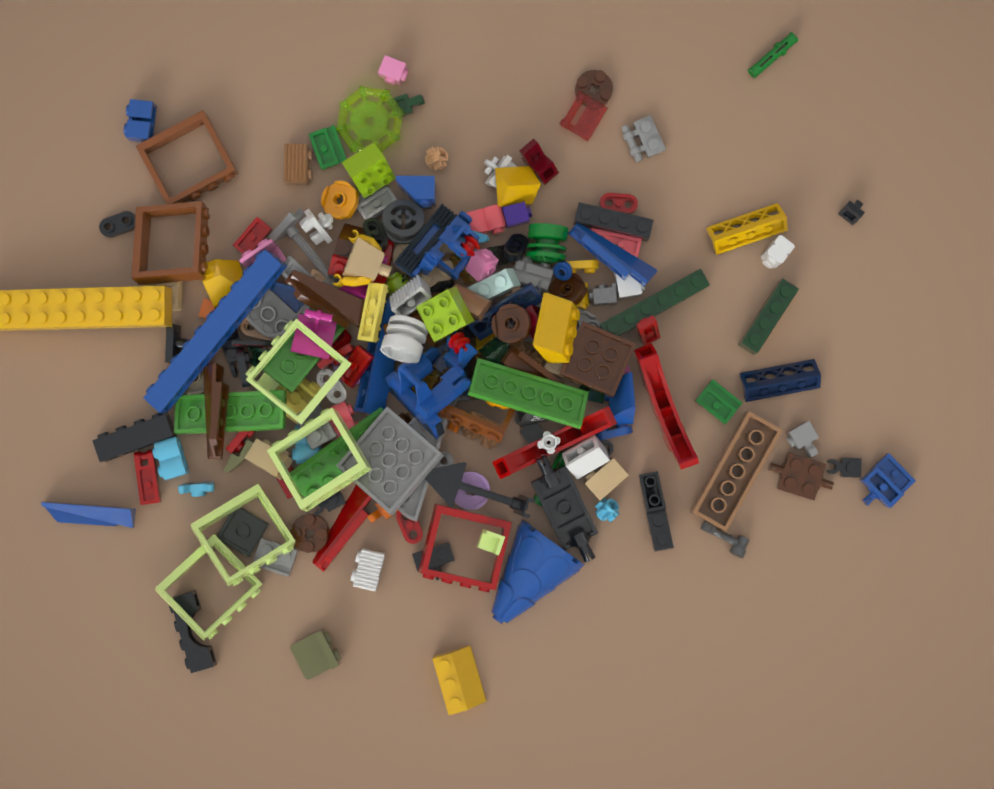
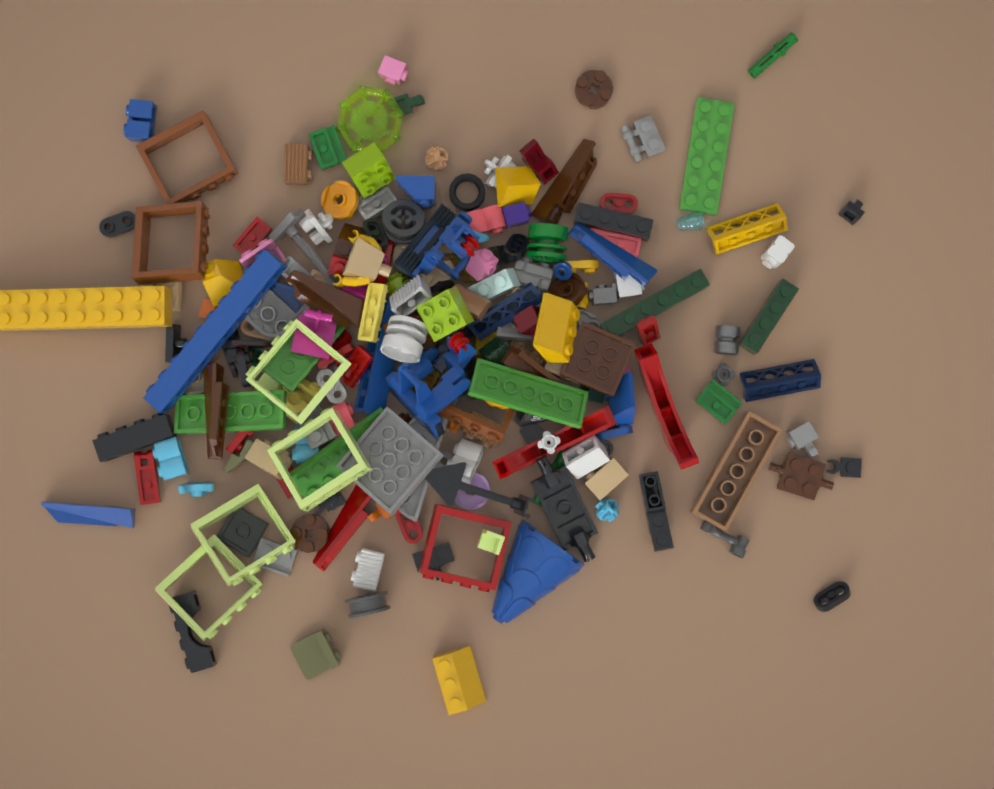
(367, 604): none -> dark grey wheel
(464, 178): none -> black tyre
(471, 454): none -> white brick
(520, 330): reddish brown plate -> none
(567, 185): none -> reddish brown wedge
(589, 119): clear red plate -> none
(691, 222): none -> clear light blue cone
(706, 156): none -> bright green plate
(723, 369): none -> dark grey plate
(726, 340): none -> flat silver wheel
(831, 596): none -> black plate
(886, 481): blue plate -> none

